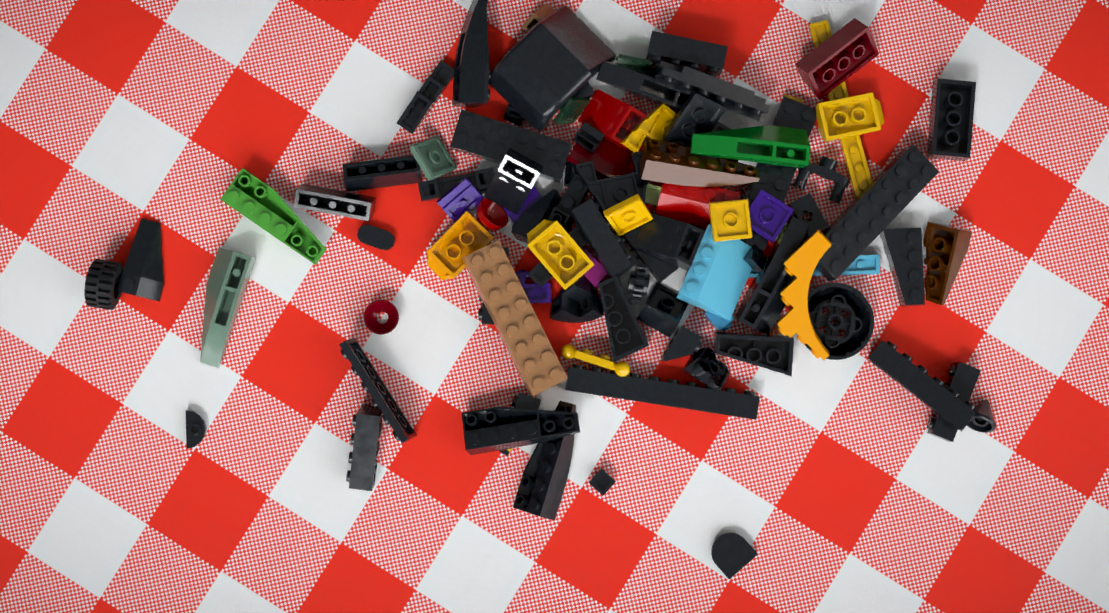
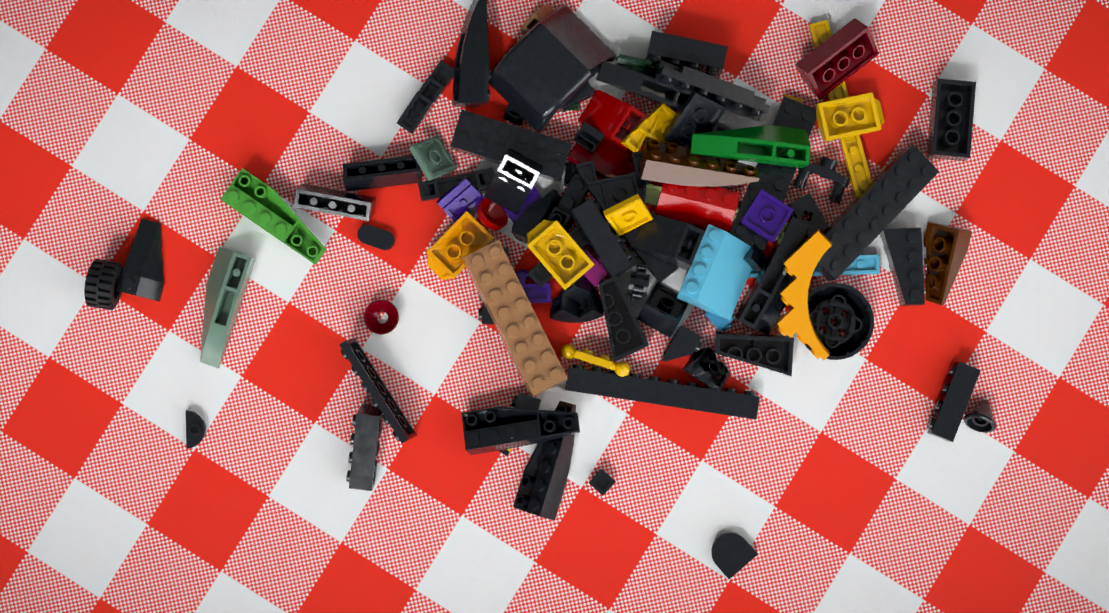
(571, 110): clear green piece -> none
(730, 220): yellow tile -> none
(922, 386): black brick -> none

